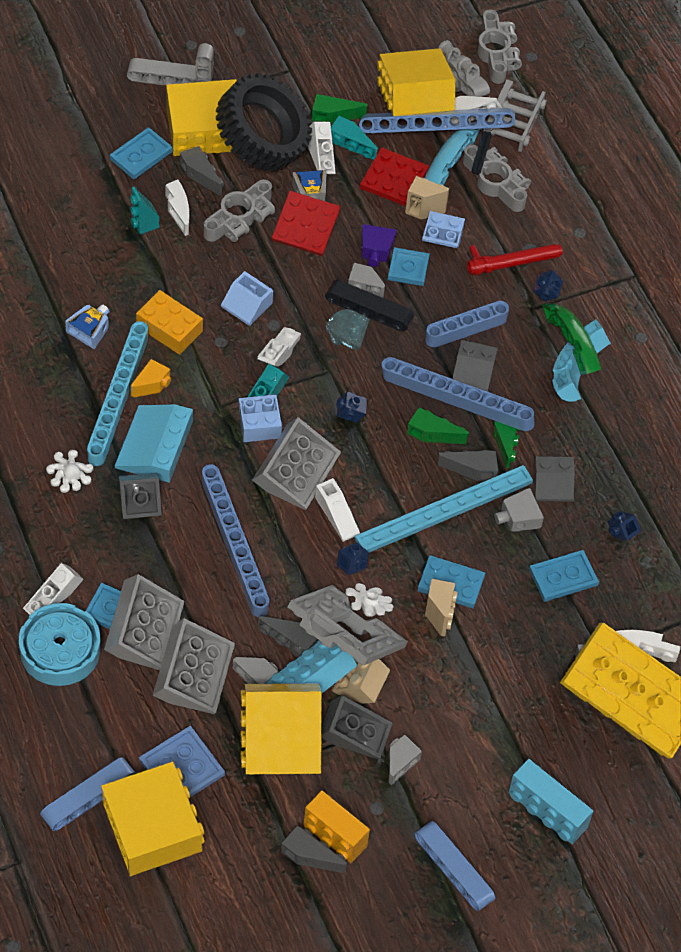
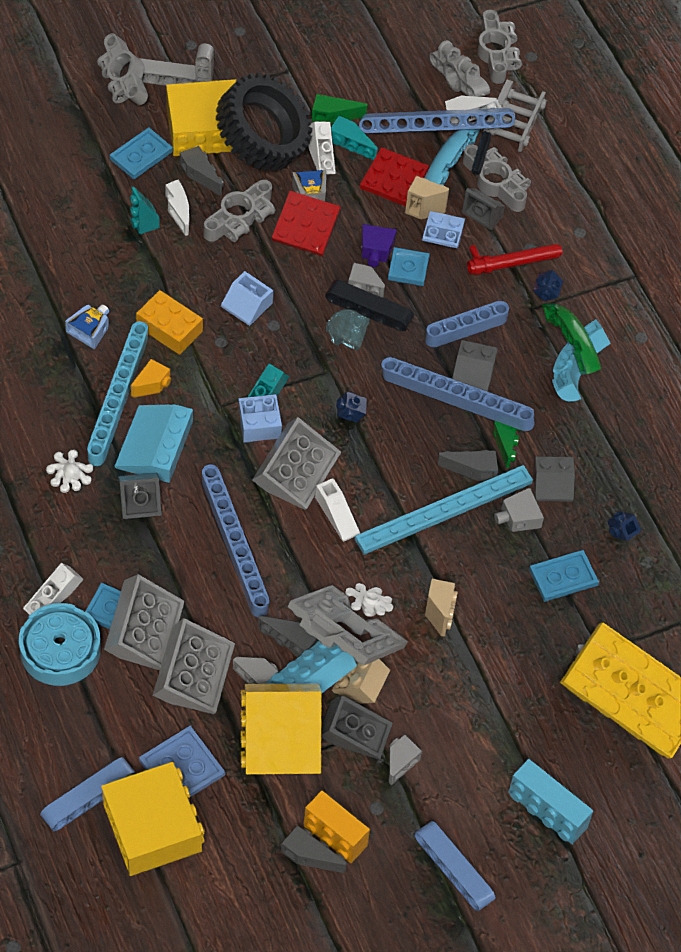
(114, 59): none -> light grey piece
(280, 348): white slope -> none
(352, 558): dark blue brick -> none
(416, 82): yellow brick -> none
(434, 429): green slope -> none
(466, 580): dark azure plate -> none
(482, 208): none -> dark grey slope
(652, 644): white slope -> none

